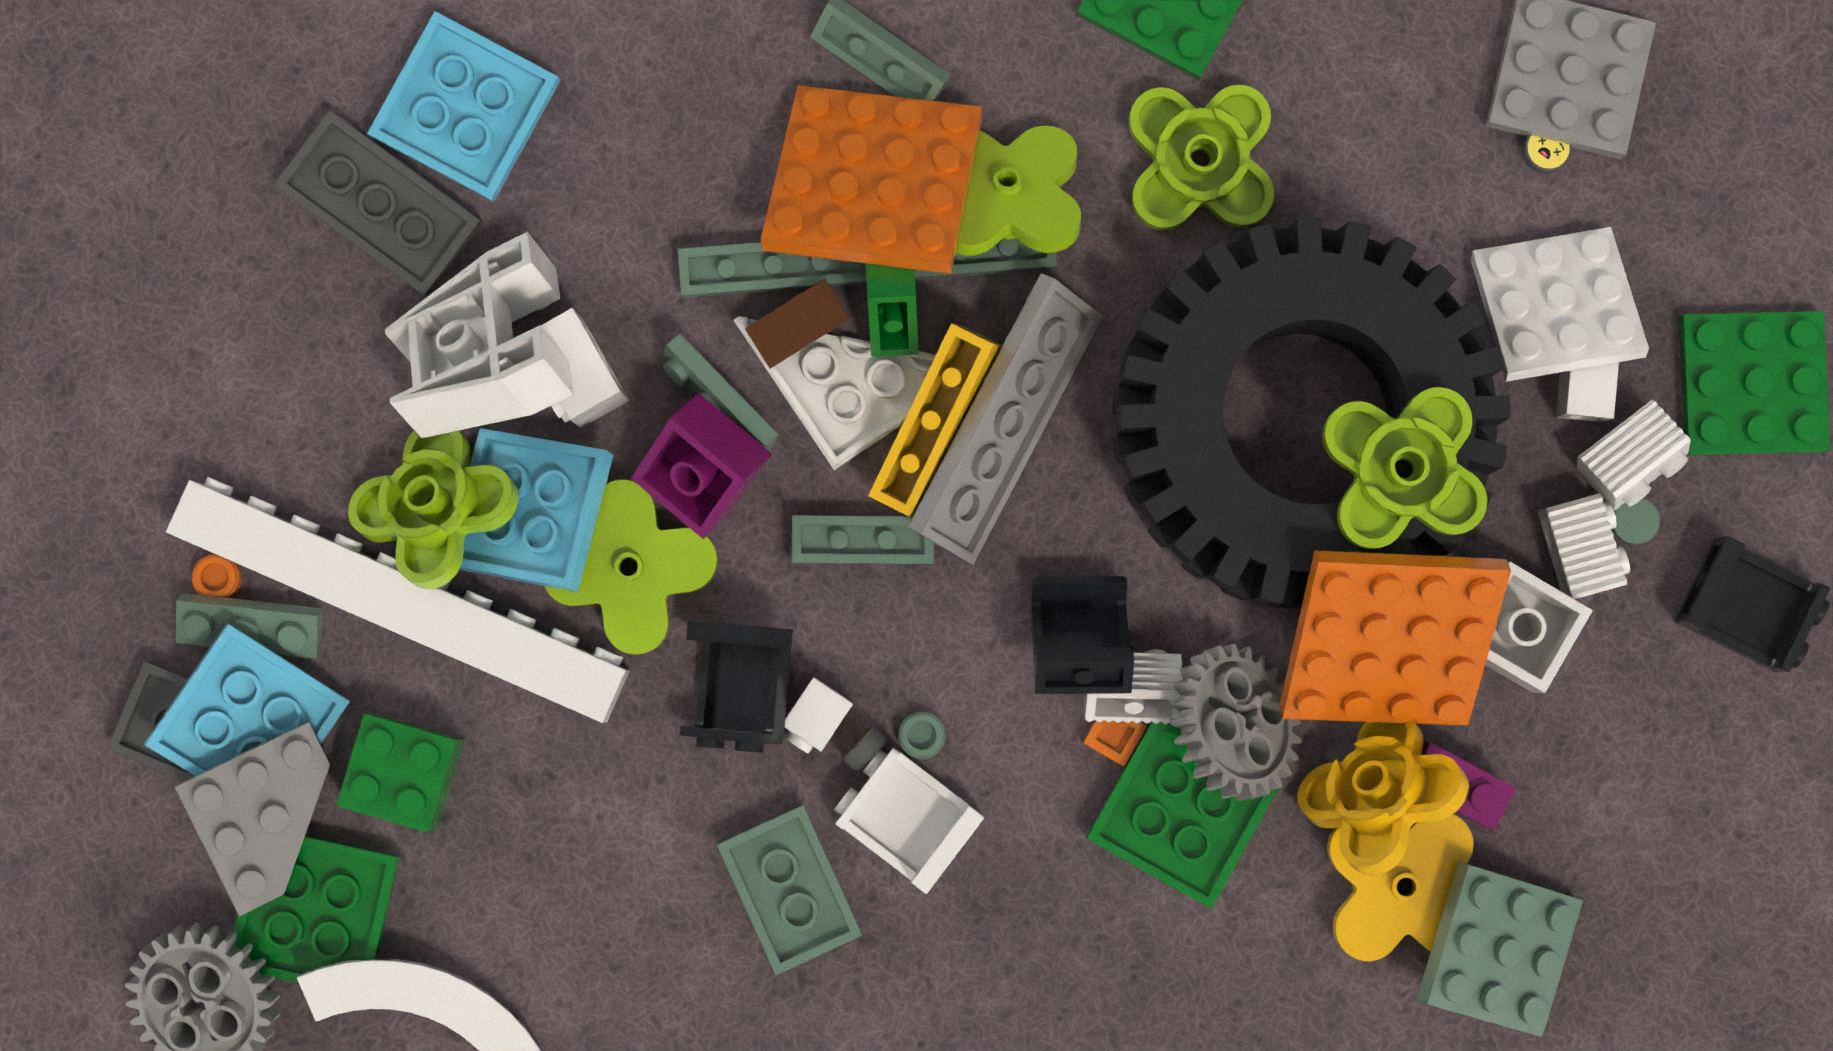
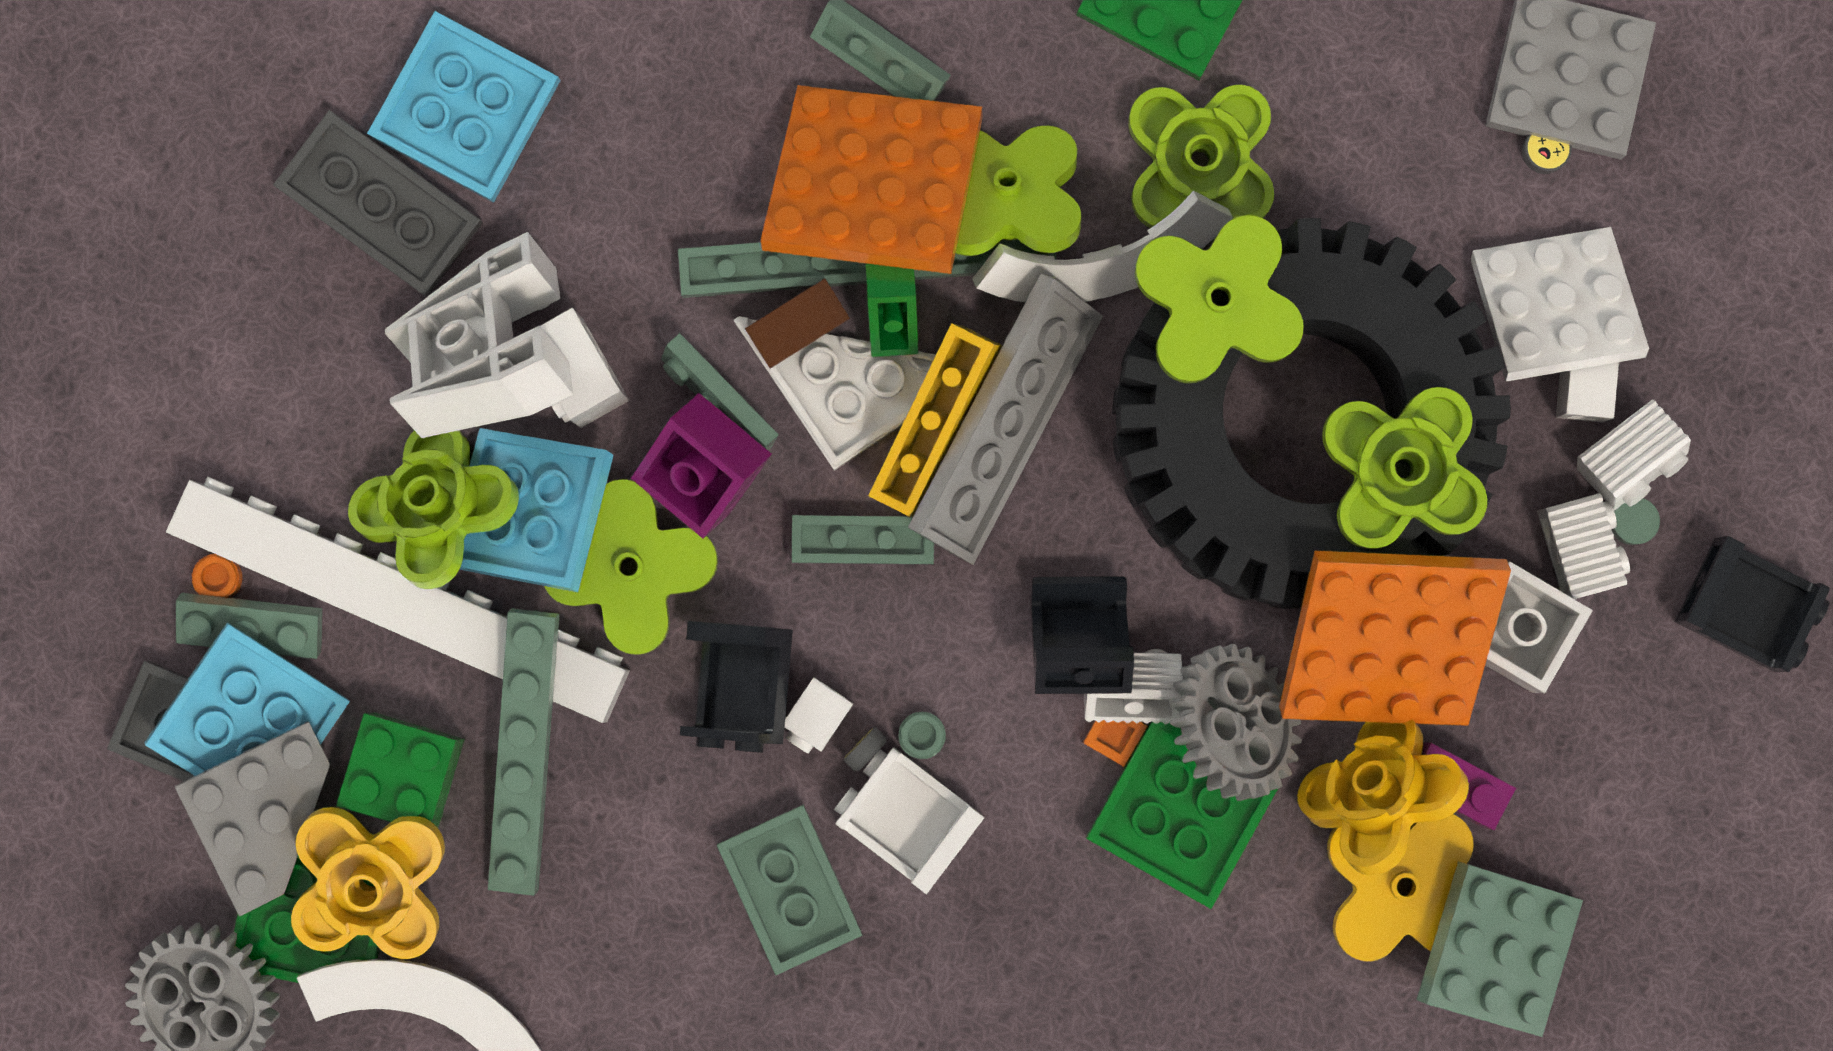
(343, 906): none -> yellow plant
(523, 751): none -> sand green plate
(1103, 272): none -> white tile
(1198, 330): none -> lime plant
(1754, 383): green plate -> none

